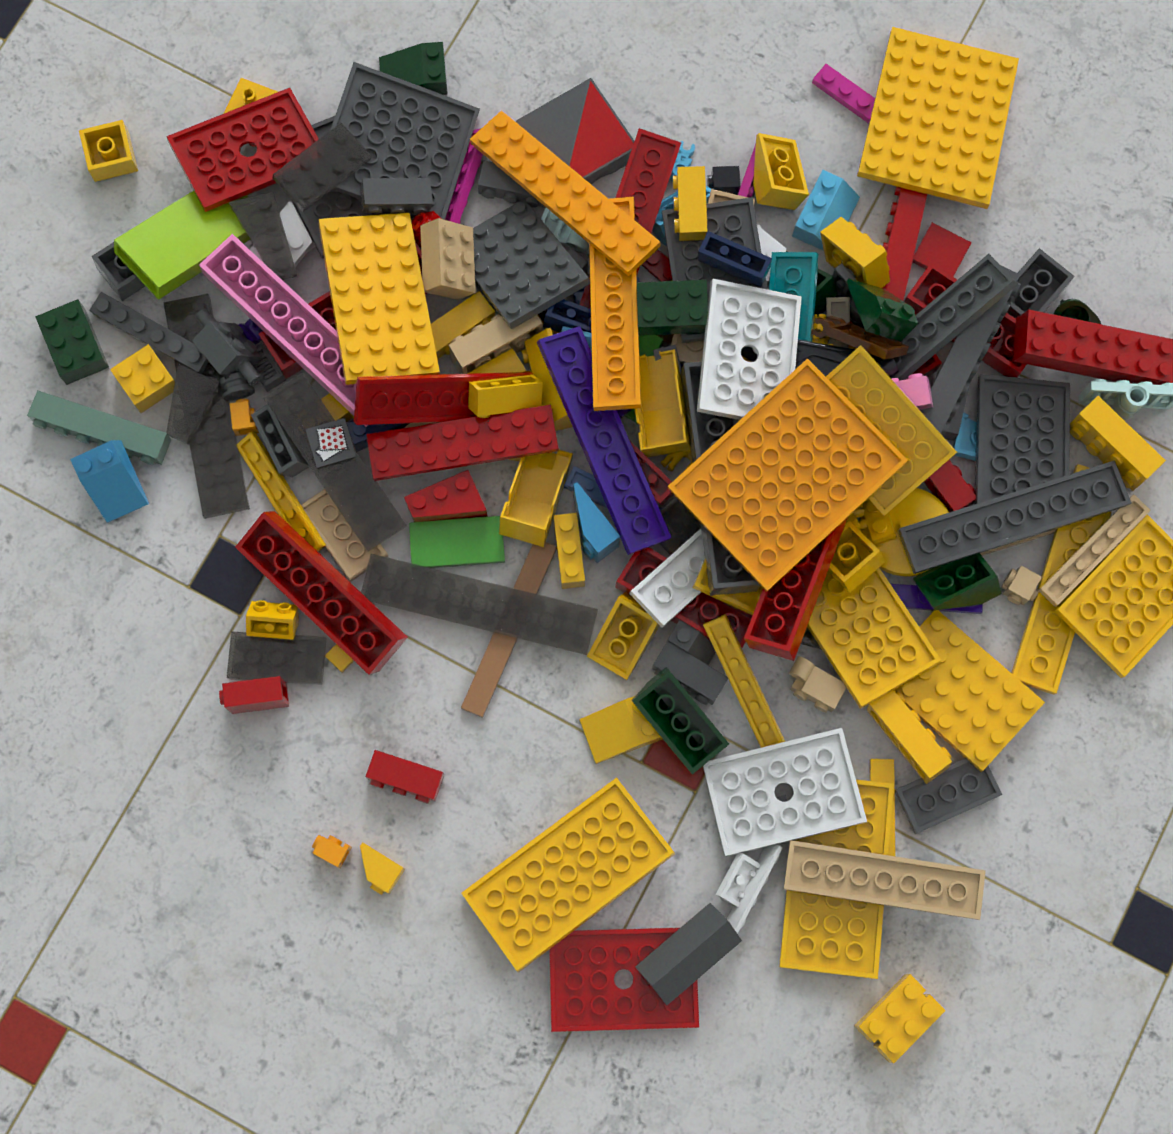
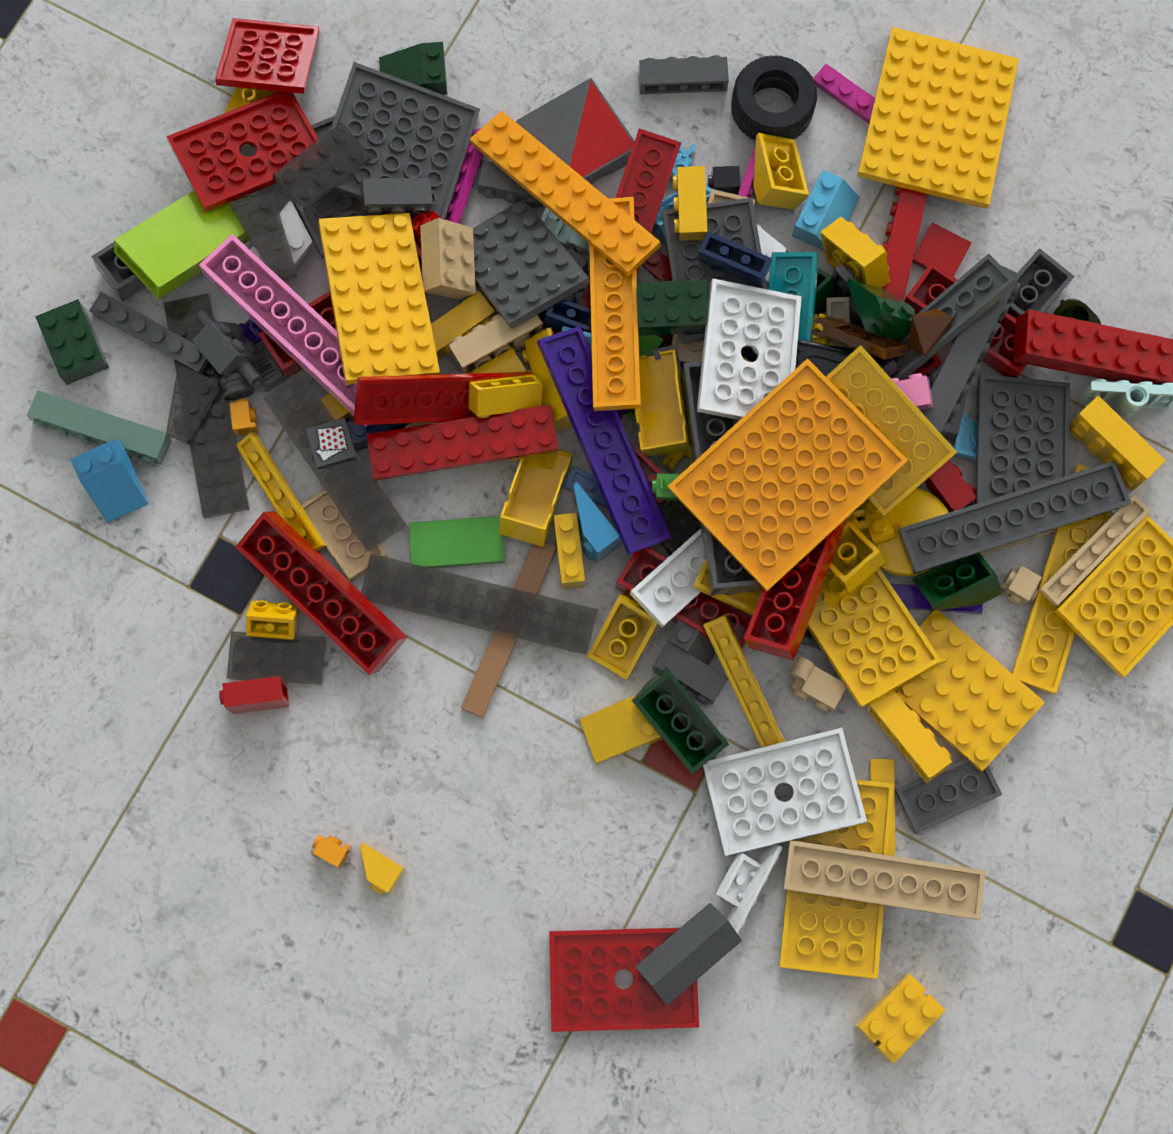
(108, 150): yellow brick -> none
(144, 378): yellow brick -> none
(267, 56): none -> red plate
(280, 446): dark grey brick -> none
(339, 658): yellow tile -> none
(404, 776): red brick -> none
(447, 500): red wedge -> none
(567, 874): yellow plate -> none
(660, 486): none -> bright green brick
(683, 75): none -> dark grey brick
(774, 73): none -> black tyre
(927, 330): none -> reddish brown slope

